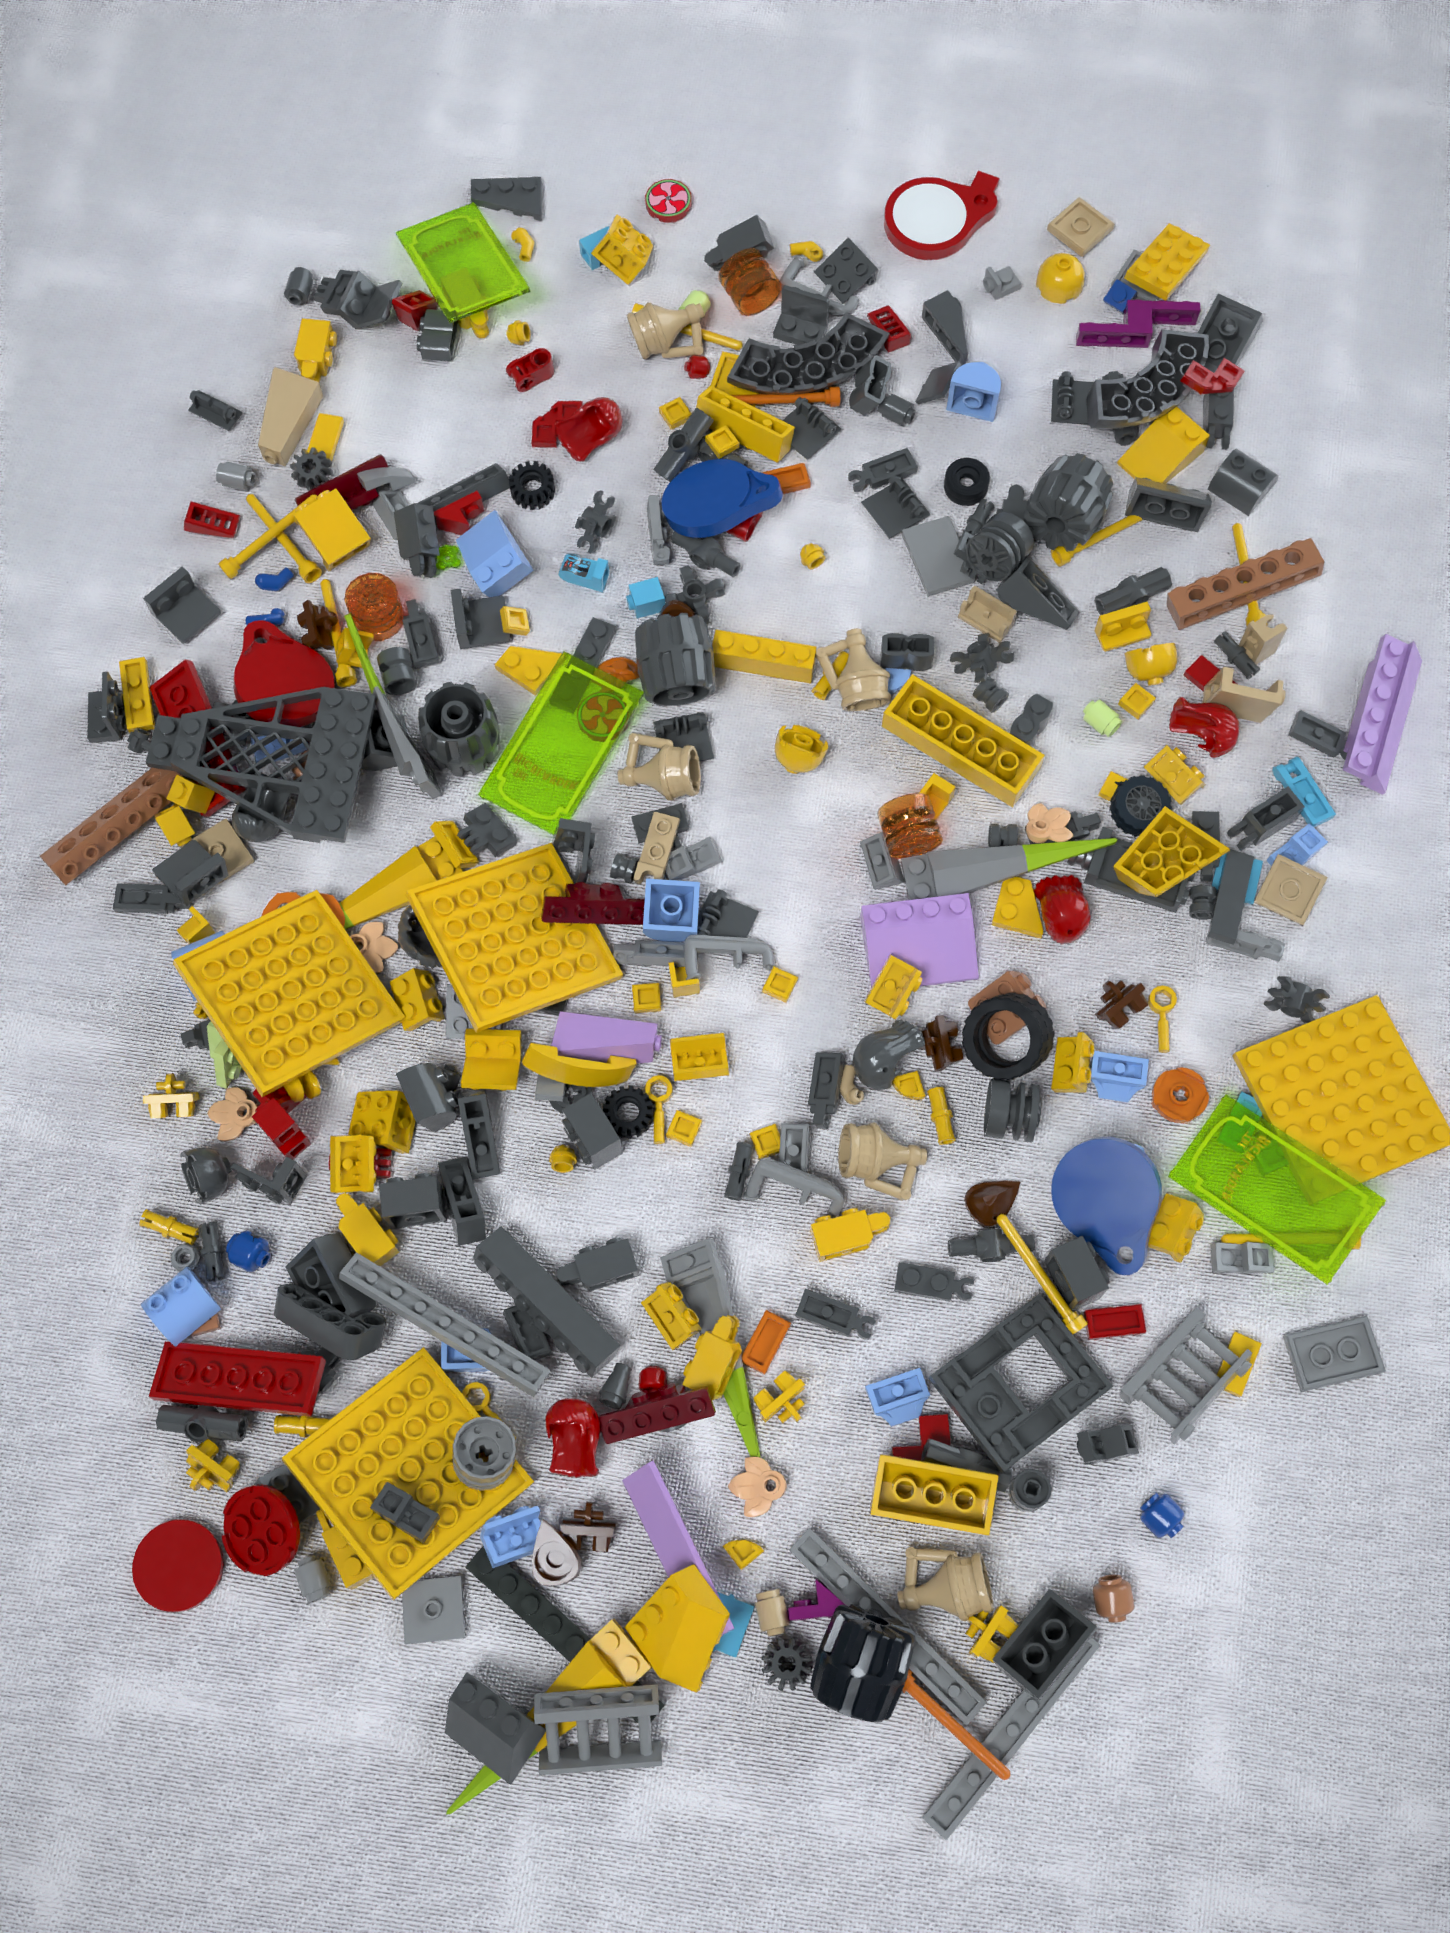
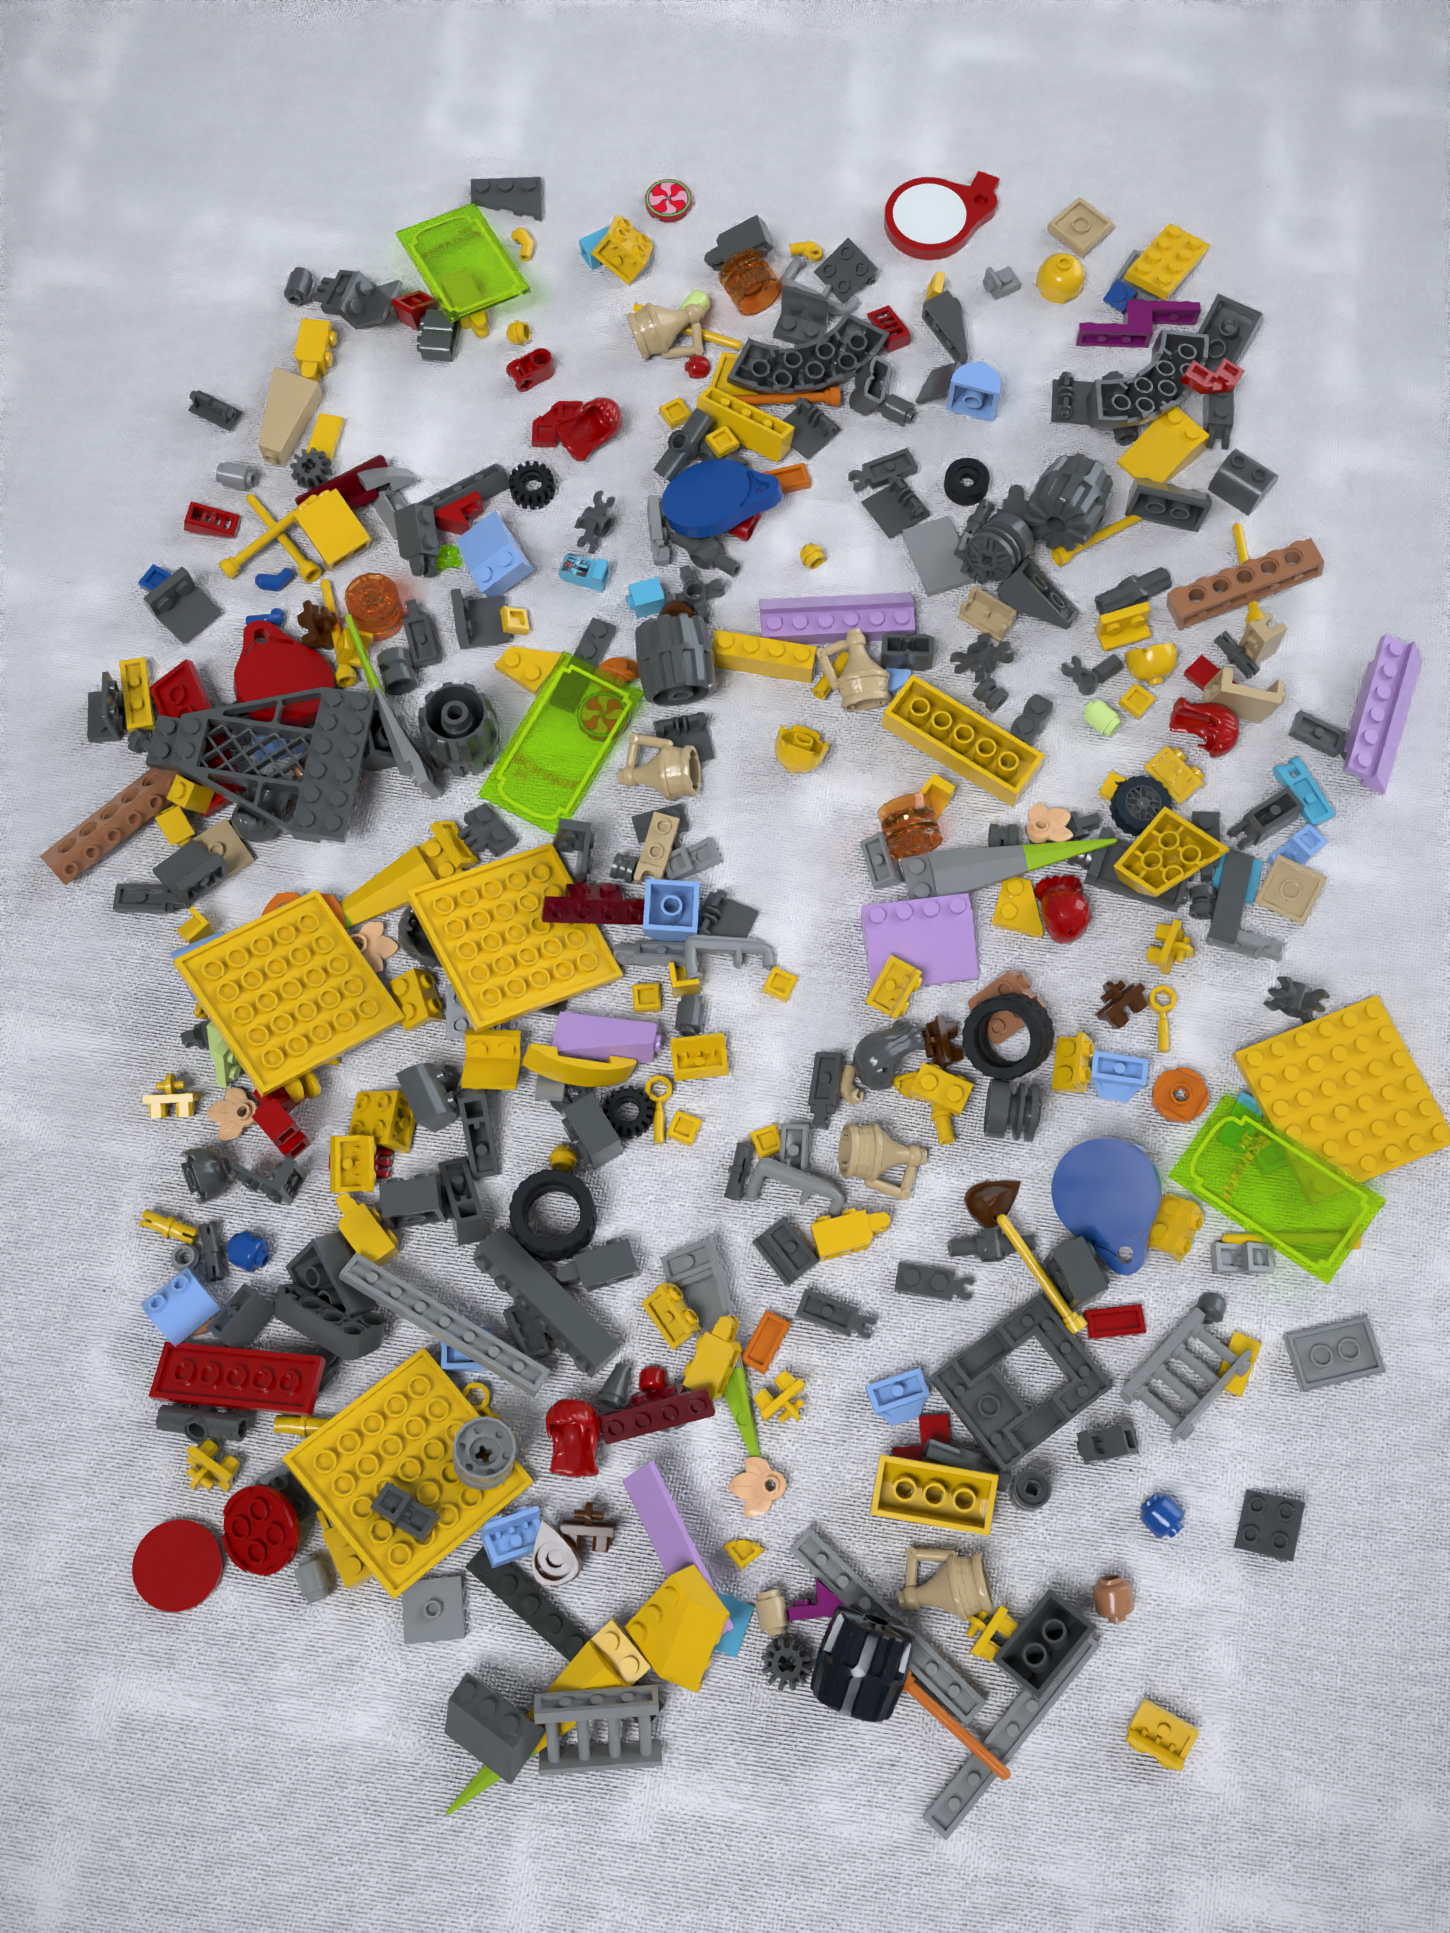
(153, 578): none -> blue plate
(241, 1318): none -> dark grey hinge
(538, 1185): none -> black tyre
(689, 1015): none -> dark grey brick
(785, 1252): none -> dark grey plate
(830, 617): none -> lavender slope
(935, 285): none -> yellow tile
(941, 1088): none -> yellow bracket
(1088, 680): none -> dark grey bar
(1161, 1735): none -> yellow bracket
(1174, 949): none -> yellow hips
(1213, 1307): none -> dark grey piece
(1269, 1525): none -> dark grey hinge

